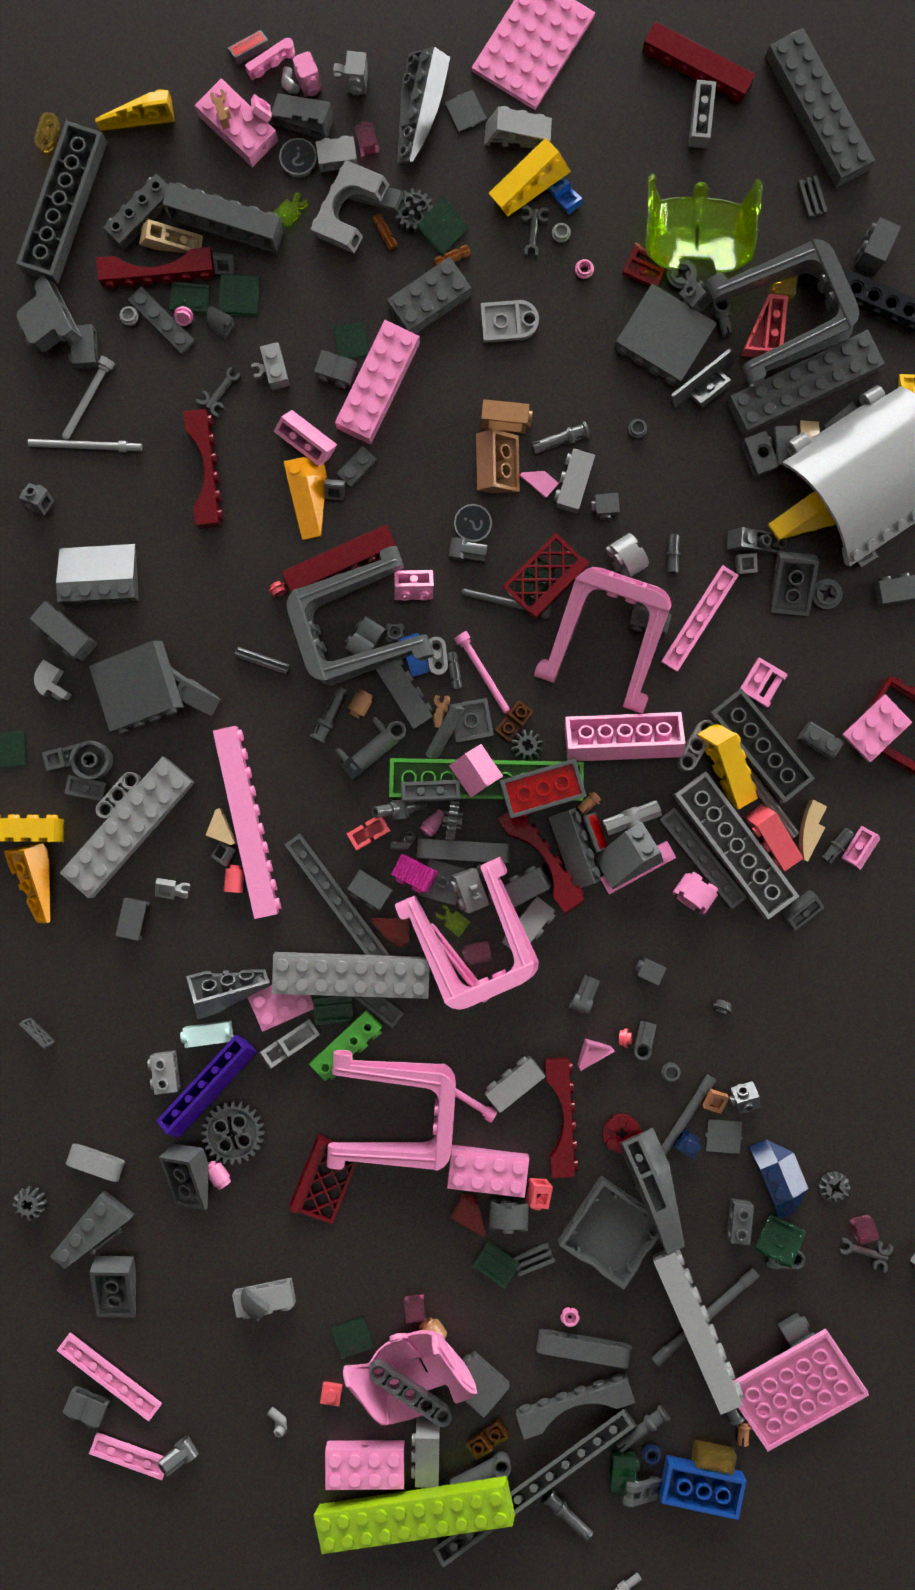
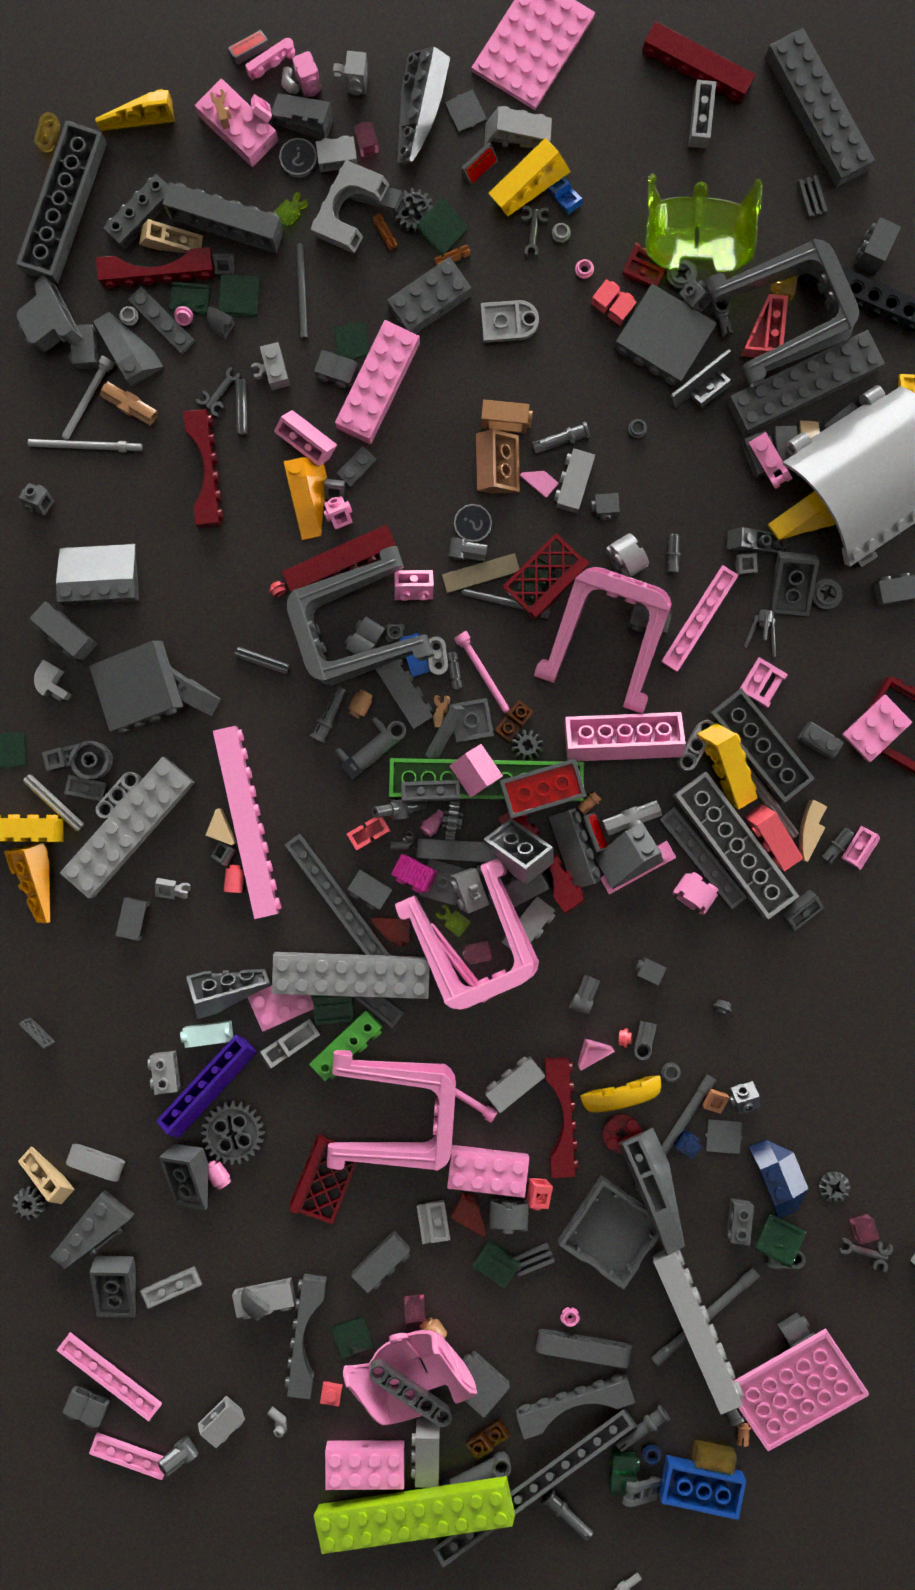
(46, 1177): none -> tan slope
(53, 803): none -> light grey axle
(128, 403): none -> medium nougat piece
(131, 354): none -> dark grey wedge
(171, 1287): none -> light grey tile
(221, 1422): none -> light grey brick
(241, 407): none -> dark grey axle
(301, 291): none -> dark grey piece
(301, 1374): none -> dark grey arch
(338, 512): none -> bright pink brick
(381, 1262): none -> dark grey brick
(433, 1222): none -> light grey plate
(479, 164): none -> slope
(480, 573): none -> dark tan tile
(520, 850): none -> dark grey slope
(606, 296): none -> coral piece
(622, 1097): none -> yellow brick
(766, 620): none -> dark grey plant
(770, 459): none -> bright pink plate

